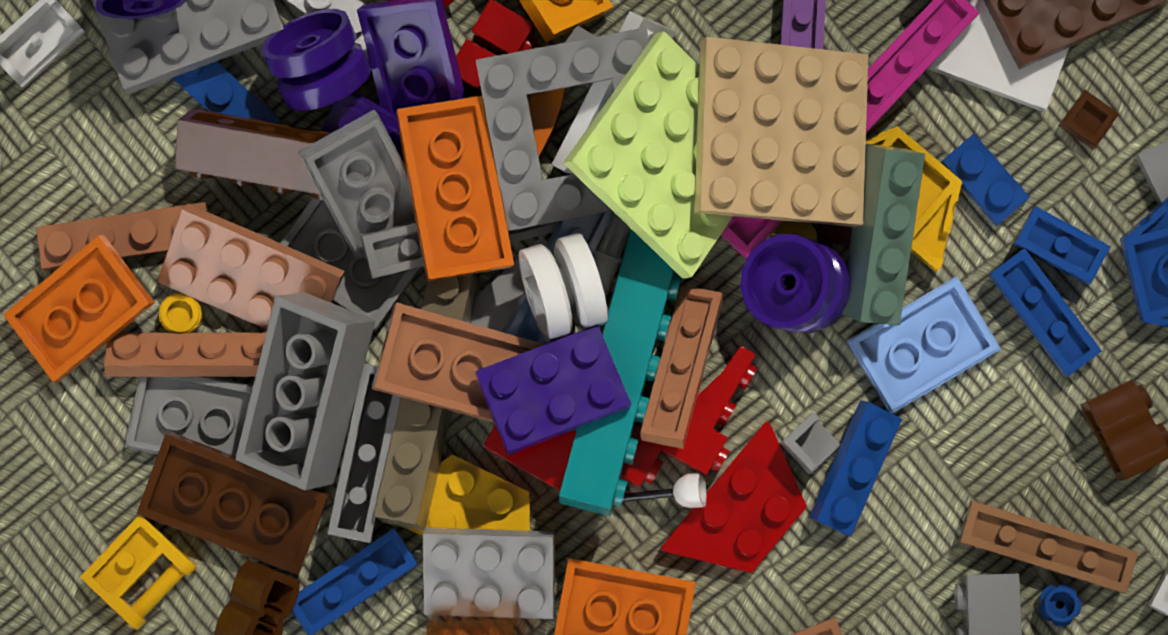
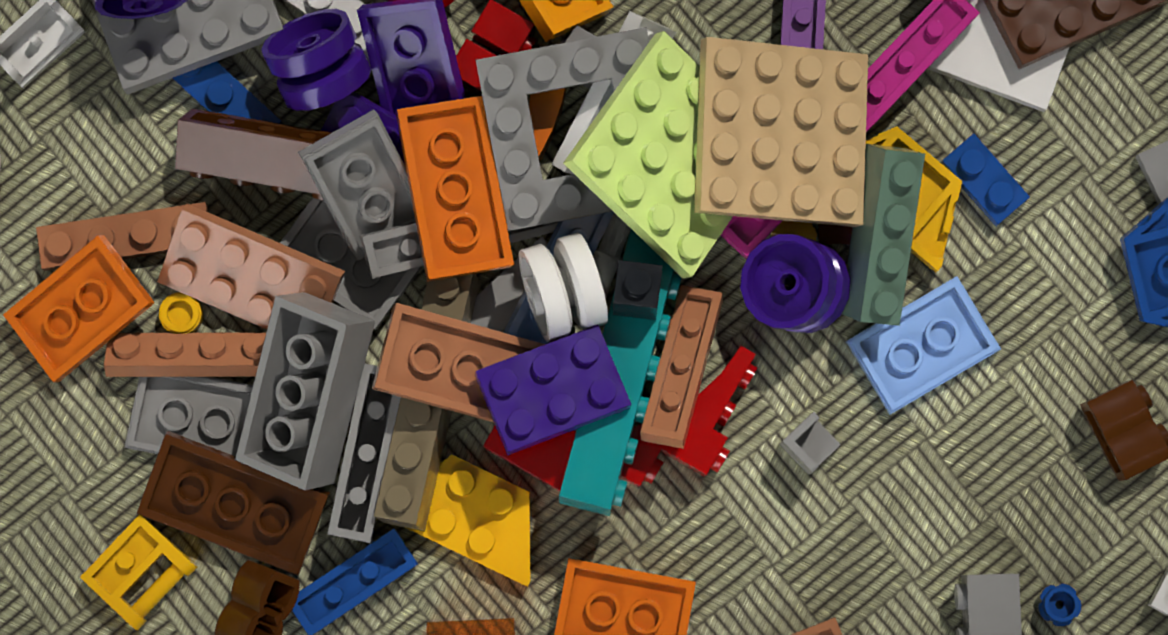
(489, 573): light grey plate -> none
(637, 290): none -> black brick
(687, 491): white hinge -> none
(744, 509): red wing -> none
(855, 468): blue plate -> none
(1045, 313): blue plate -> none
(1048, 547): medium nougat plate -> none
(1061, 245): blue plate -> none
(1088, 119): reddish brown tile -> none

